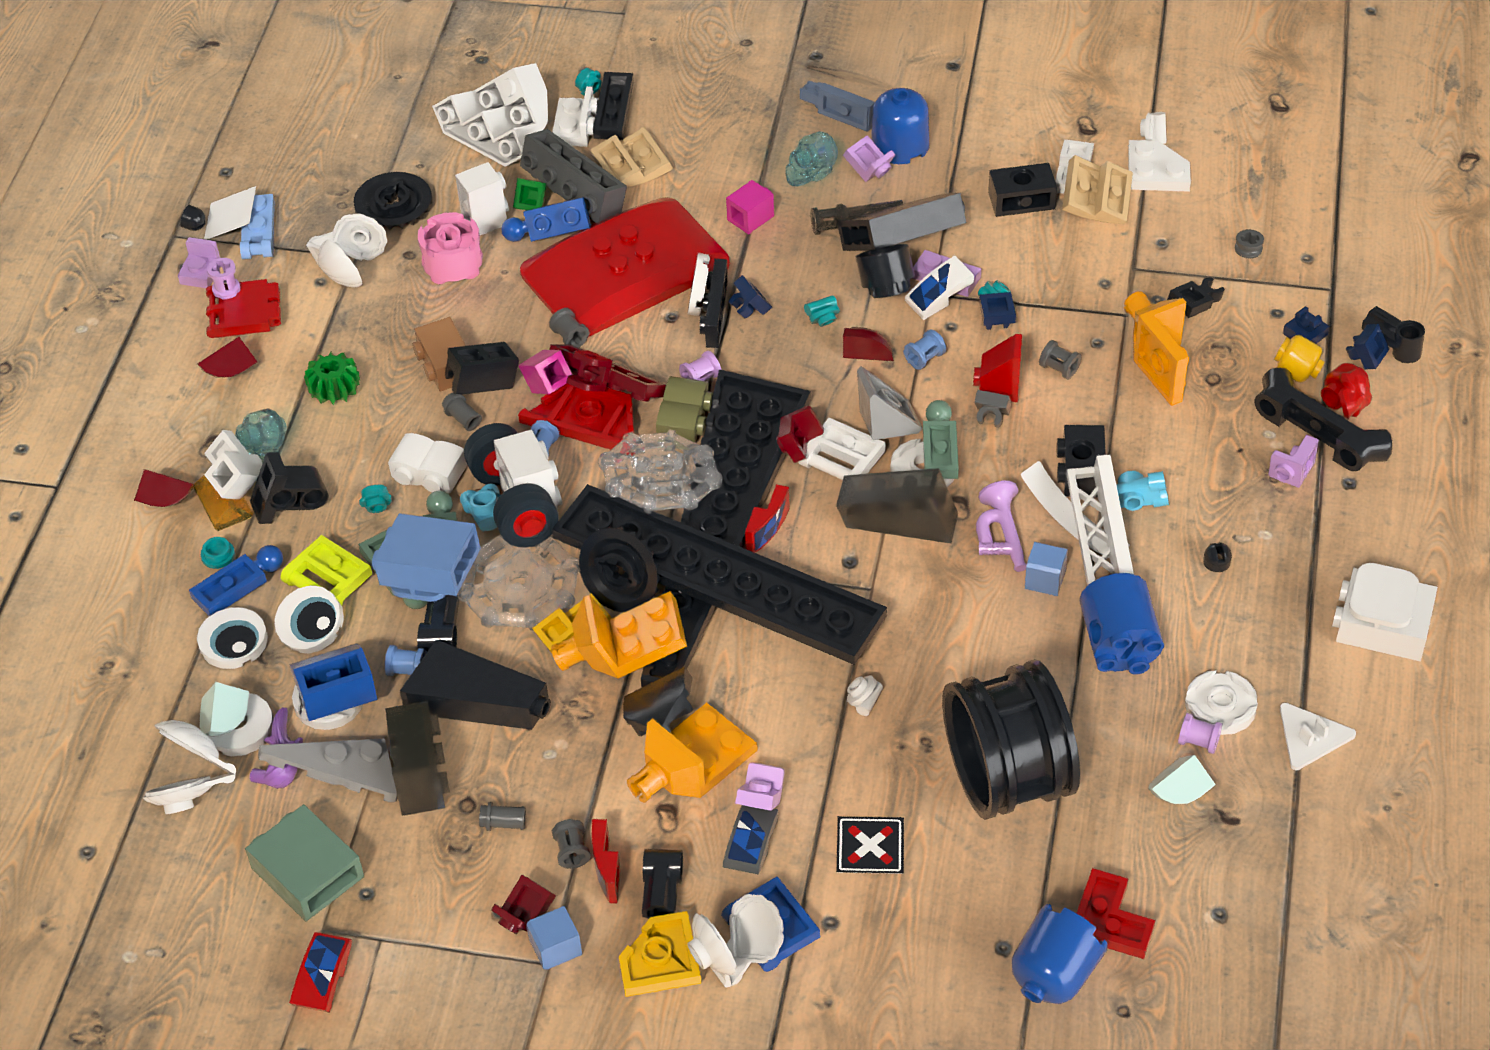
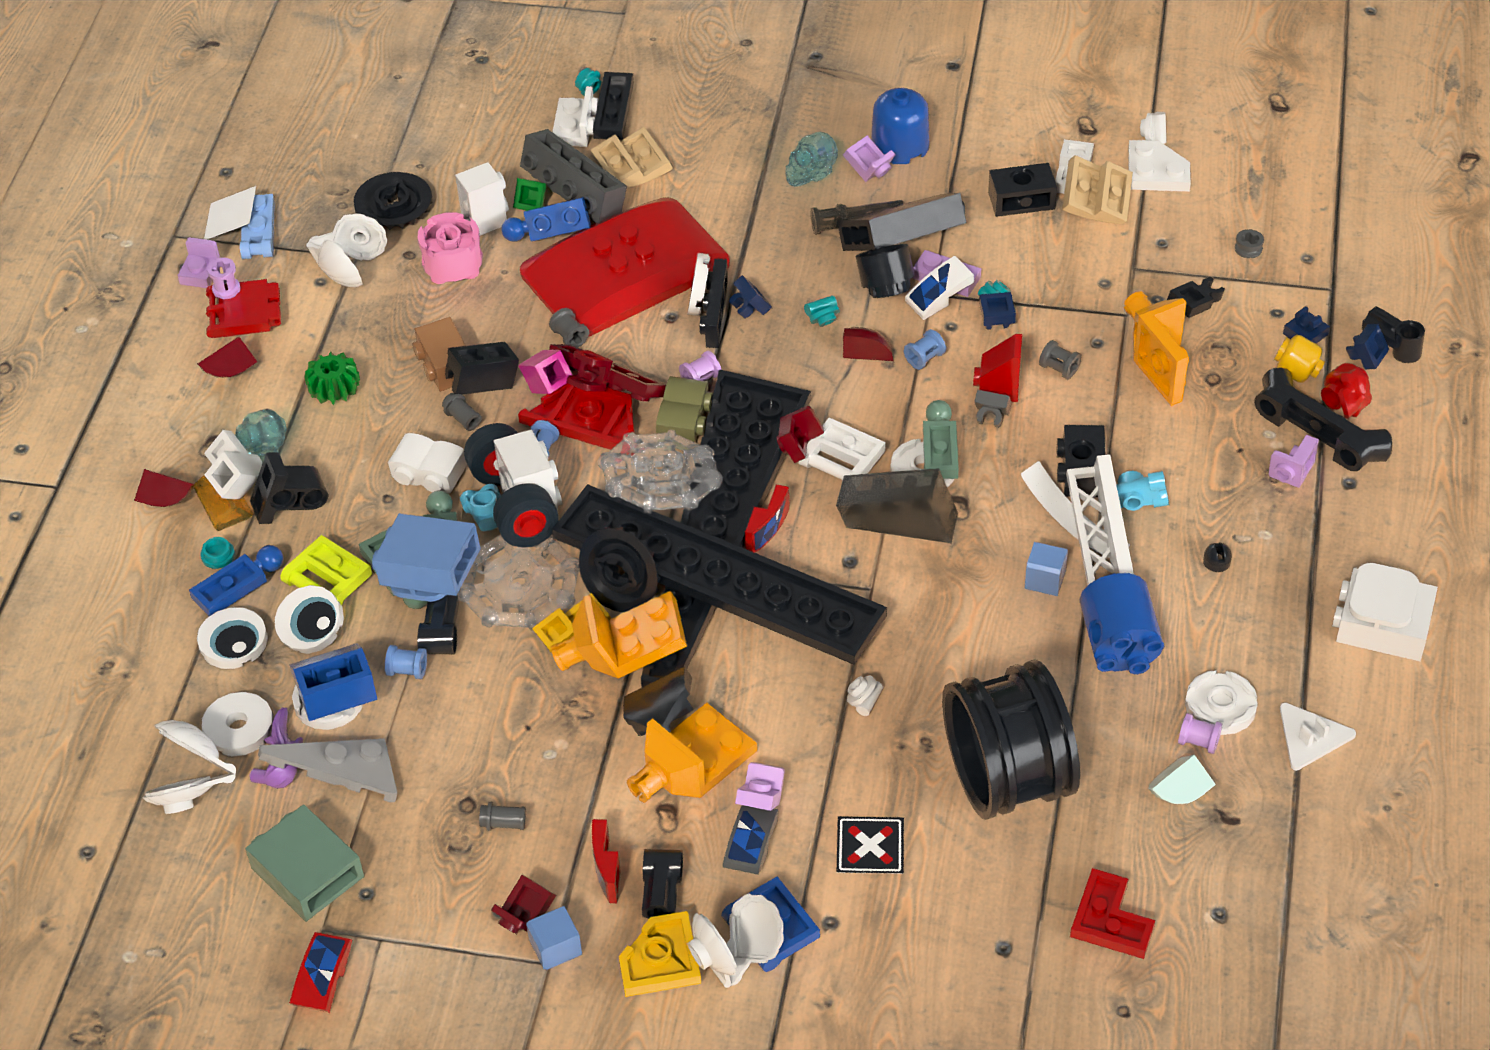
(192, 218): black hinge -> none
(222, 709): light aqua brick -> none
(375, 498): teal plate -> none
(416, 758): clear smoke wedge -> none
(475, 689): black slope -> none
(497, 114): white brick -> none
(571, 844): dark grey bush -> none
(750, 206): dark pink brick -> none
(839, 104): sand blue hinge -> none
(884, 409): light grey slope -> none
(999, 497): lavender piece -> none
(1056, 956): blue cylinder -> none

